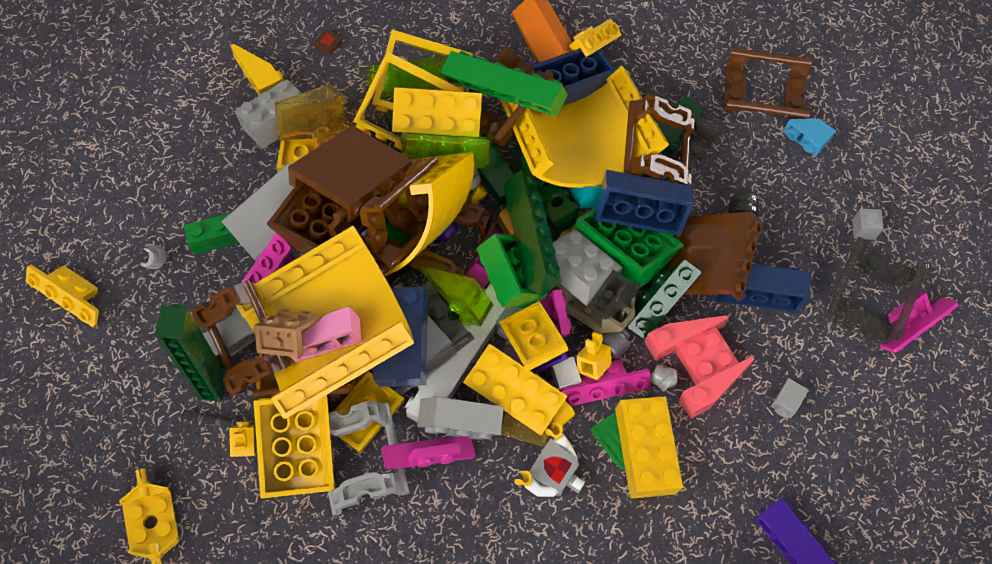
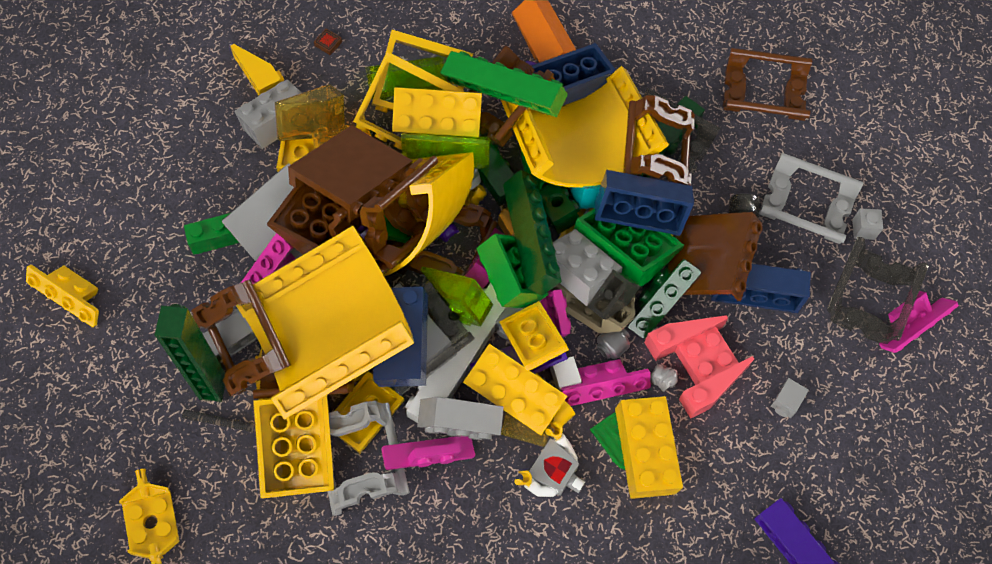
(157, 257): light grey arm -> none
(243, 439): yellow brick -> none
(282, 332): medium nougat bracket -> none
(331, 333): bright pink slope -> none
(594, 39): yellow bracket -> none
(594, 357): yellow brick -> none
(810, 134): dark azure slope -> none
(840, 207): none -> light grey piece

